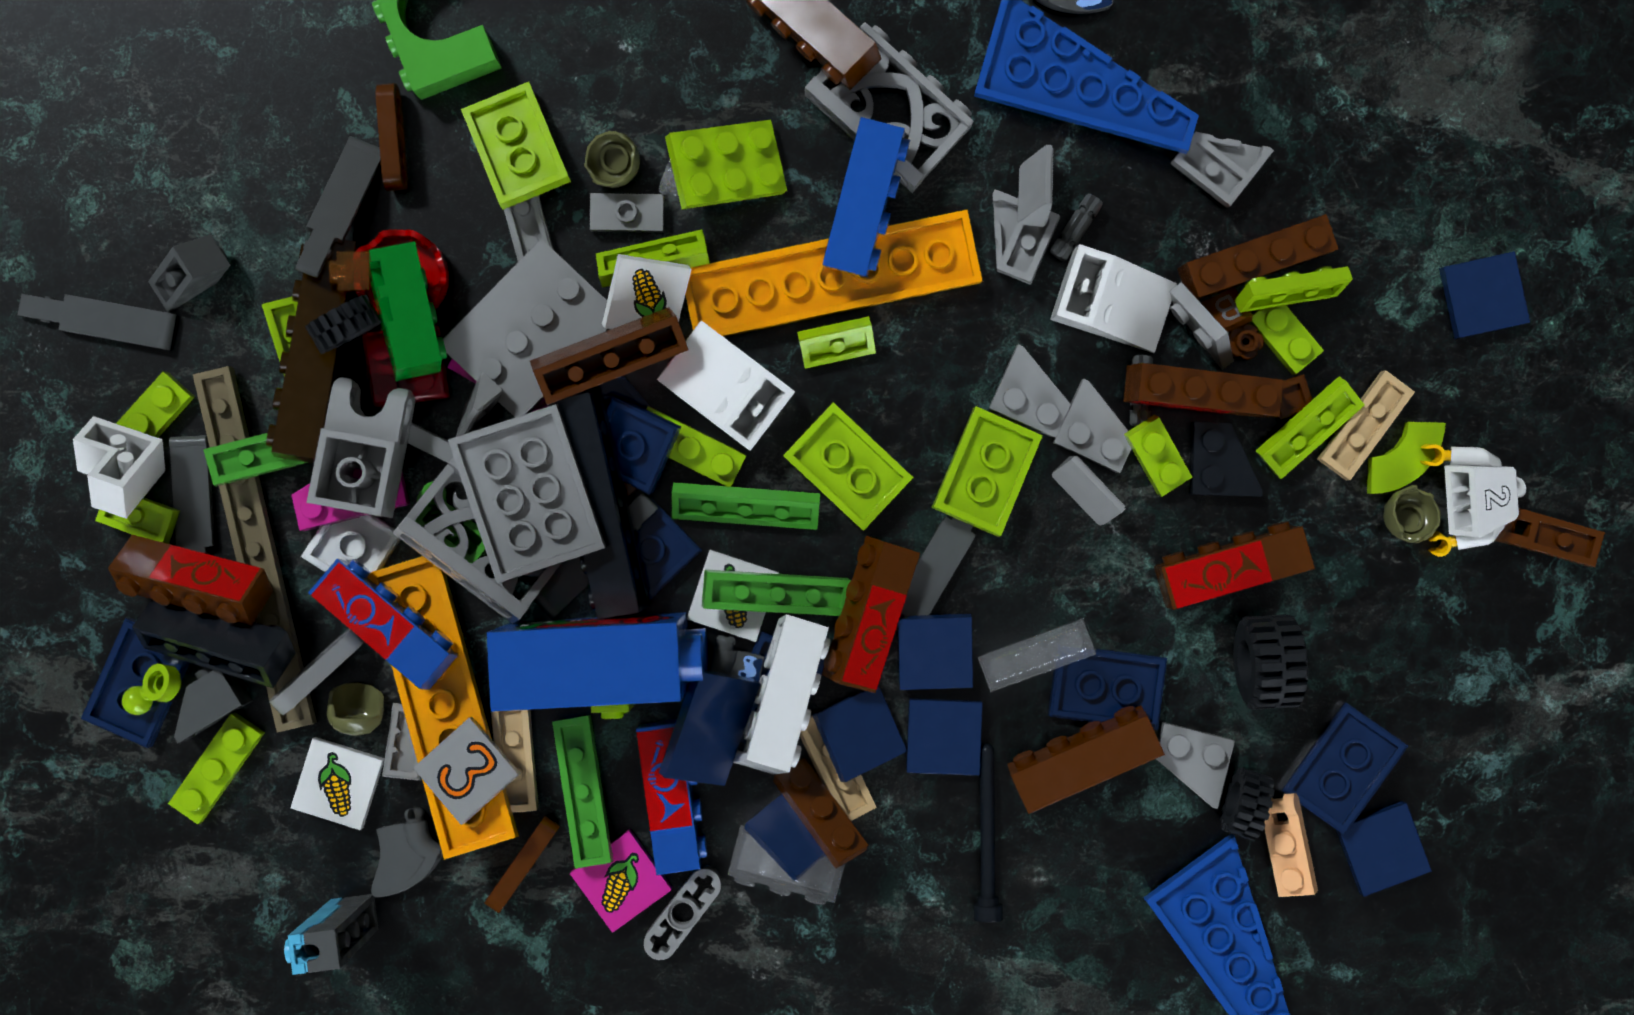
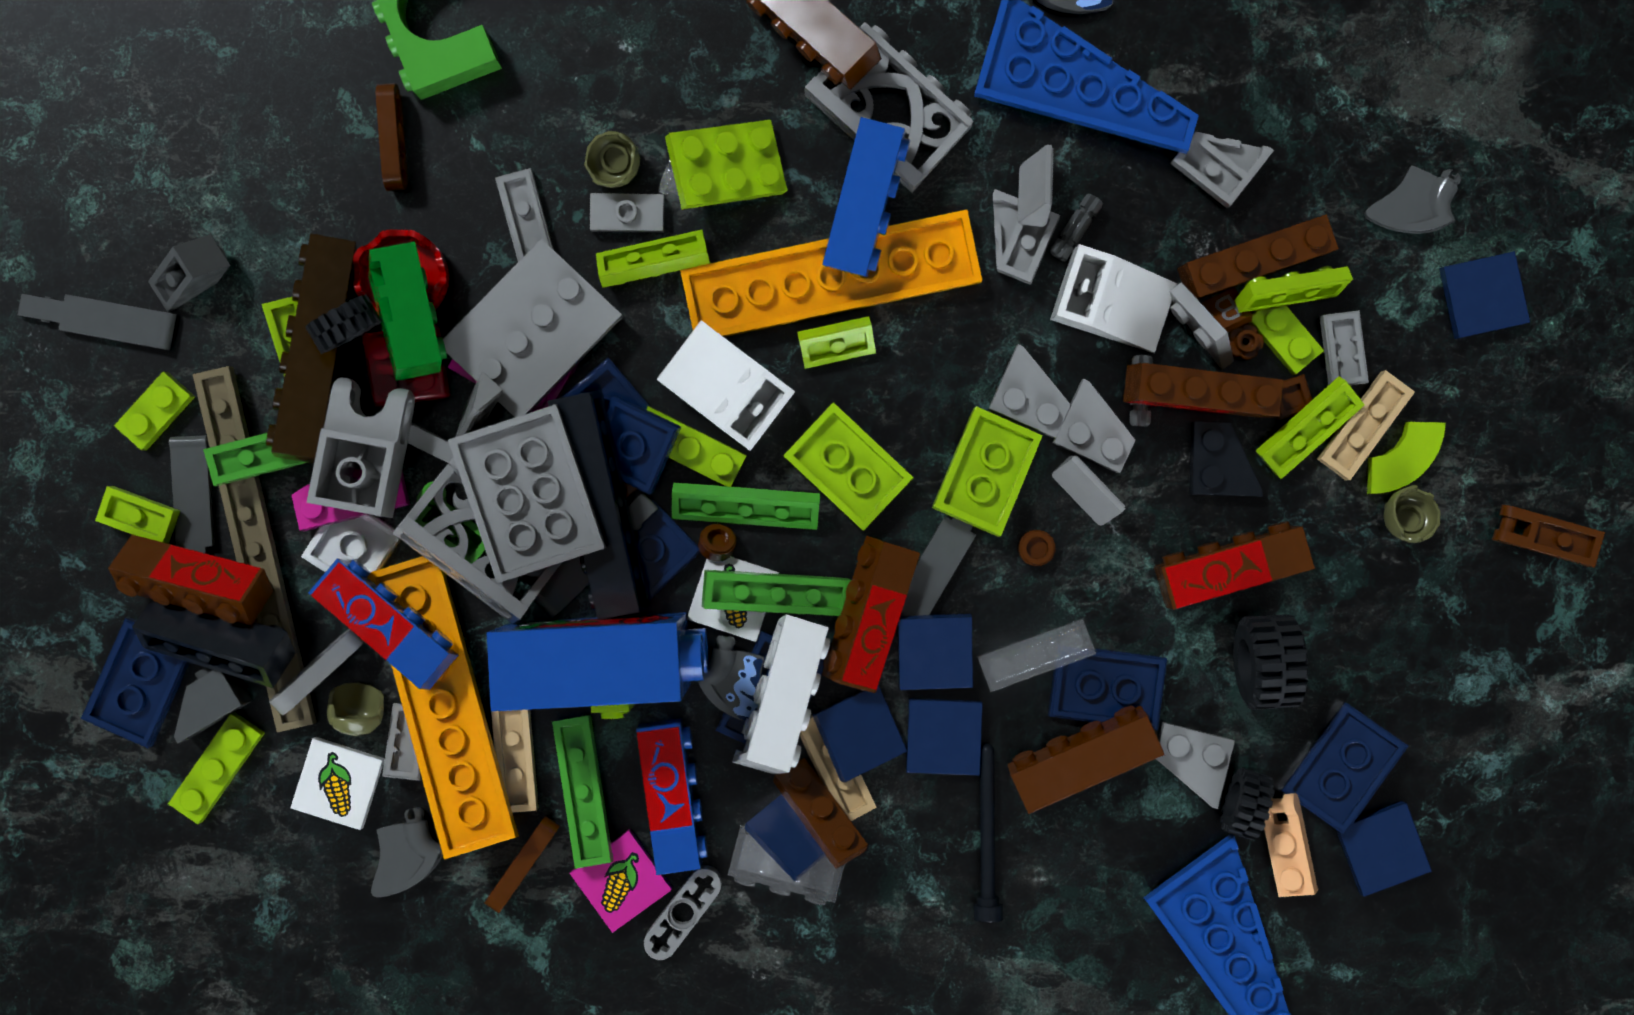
(118, 464): white brick -> none
(159, 684): lime plate -> none
(332, 934): dark grey piece -> none
(339, 203): dark grey piece -> none
(350, 271): clear orange plate -> none
(466, 770): light grey tile -> none
(515, 145): lime plate -> none
(609, 355): reddish brown brick -> none
(644, 288): white tile -> none
(709, 728): dark blue tile -> none
(717, 542): none -> reddish brown tile
(1036, 547): none -> reddish brown tile
(1158, 455): lime plate -> none
(1344, 347): none -> light grey plate
(1418, 203): none -> dark grey arm
(1478, 494): white torso -> none

